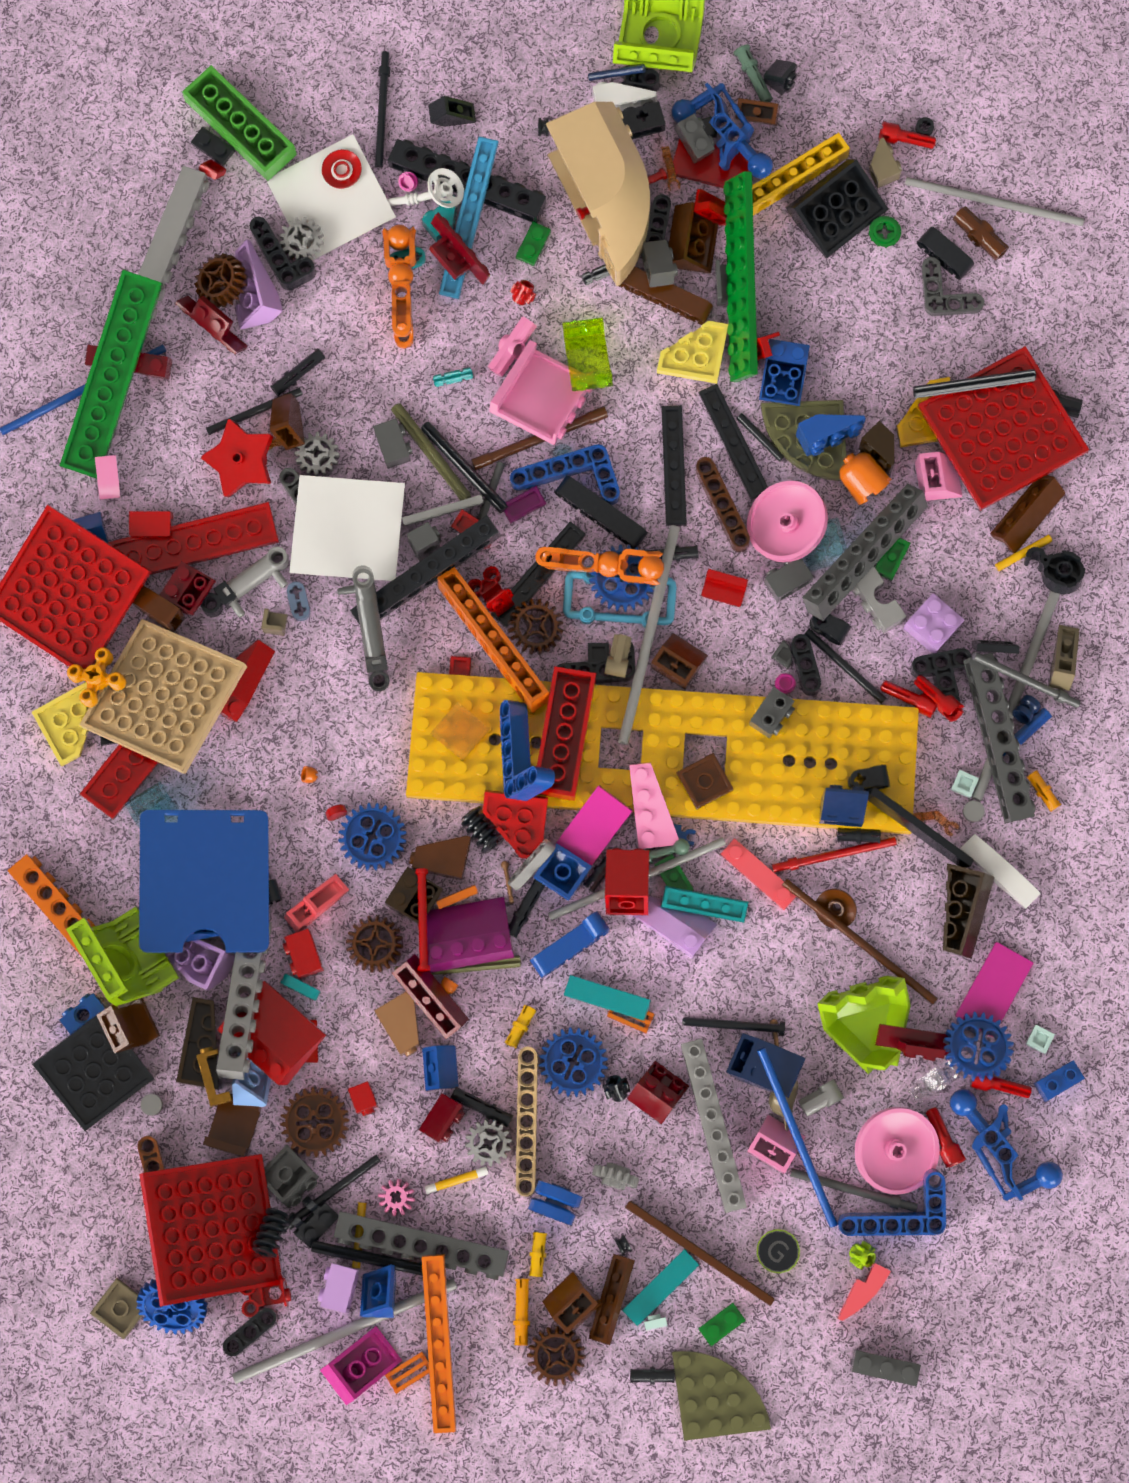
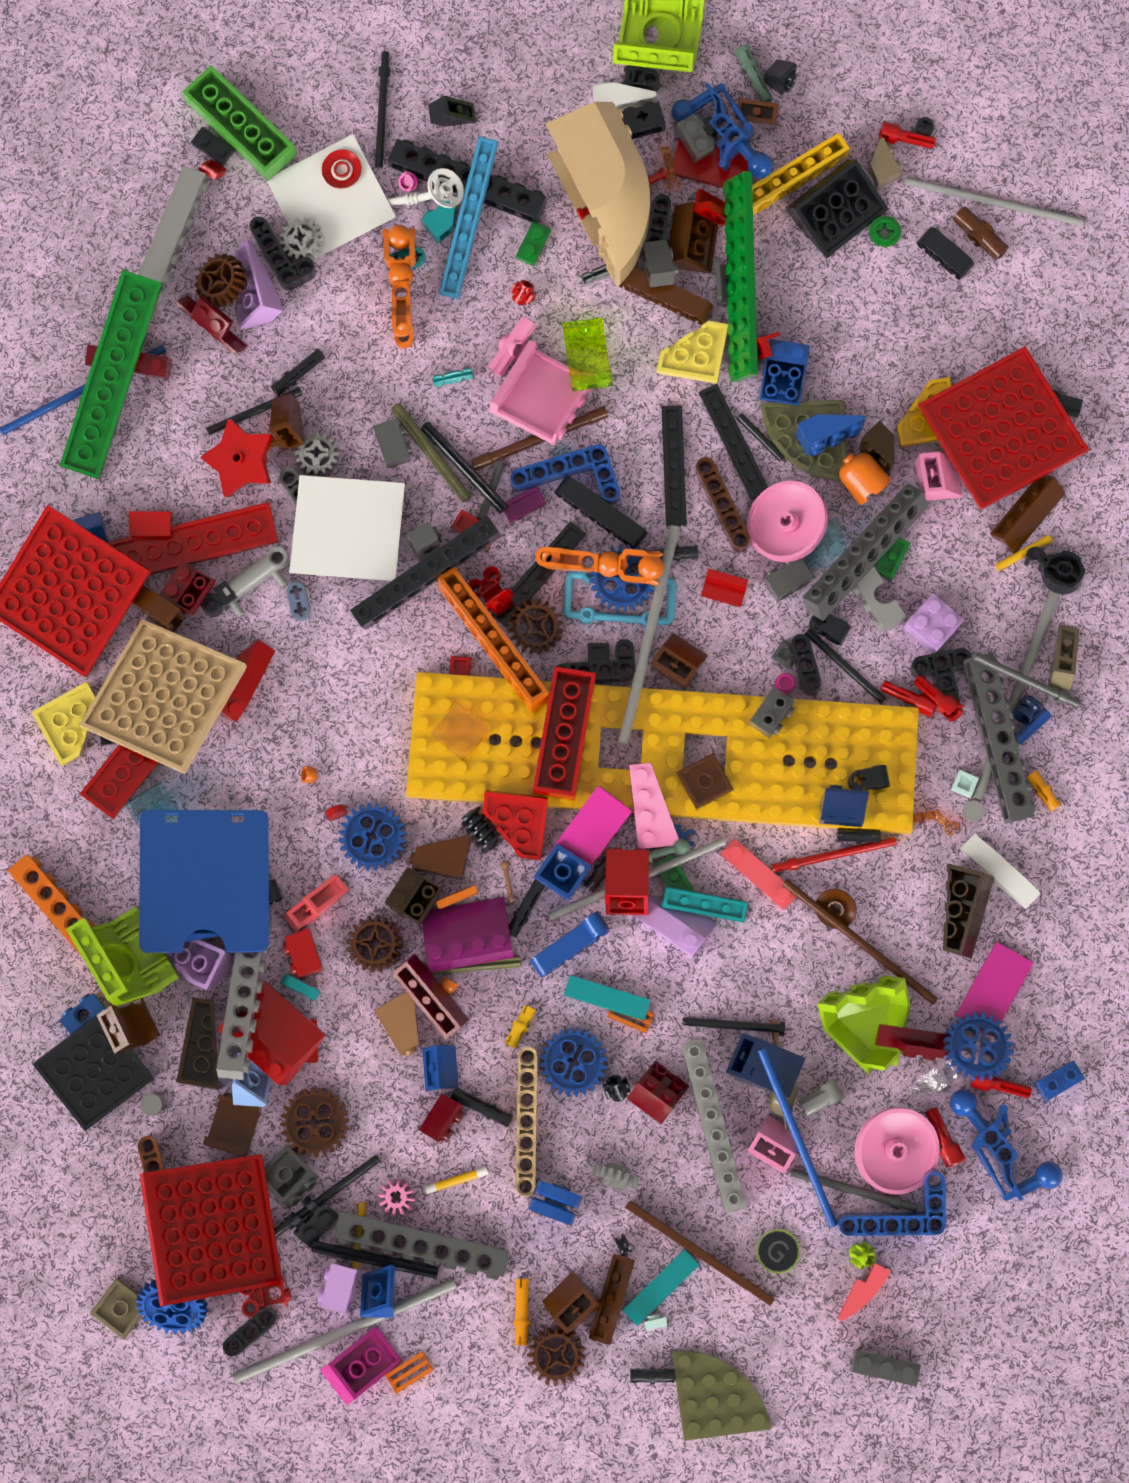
(96, 677): light orange gear -> none
(107, 477): bright pink slope -> none
(207, 1079): pearl gold panel -> none
(270, 1232): black piece -> none
(274, 623): dark tan panel -> none
(363, 1098): red brick -> none
(369, 625): dark grey piece -> none
(422, 917): red bar -> none
(438, 1343): orange plate -> none
(443, 510): light grey tile -> none
(454, 253): dark red bracket -> none
(493, 1151): light grey gear -> none
(520, 778): blue beam -> none
(531, 864): light grey beam -> none
(538, 1254): yellow pin -> none
(542, 128): black bush -> none
(616, 72): dark blue bar -> none
(617, 661): dark tan piece -> none
(721, 1324): green plate -> none
(919, 828): black tile -> none
(938, 297): dark grey beam -> none
(974, 383): axle -> none
(995, 646): black tile -> none
(1040, 1039): light aqua plate -> none

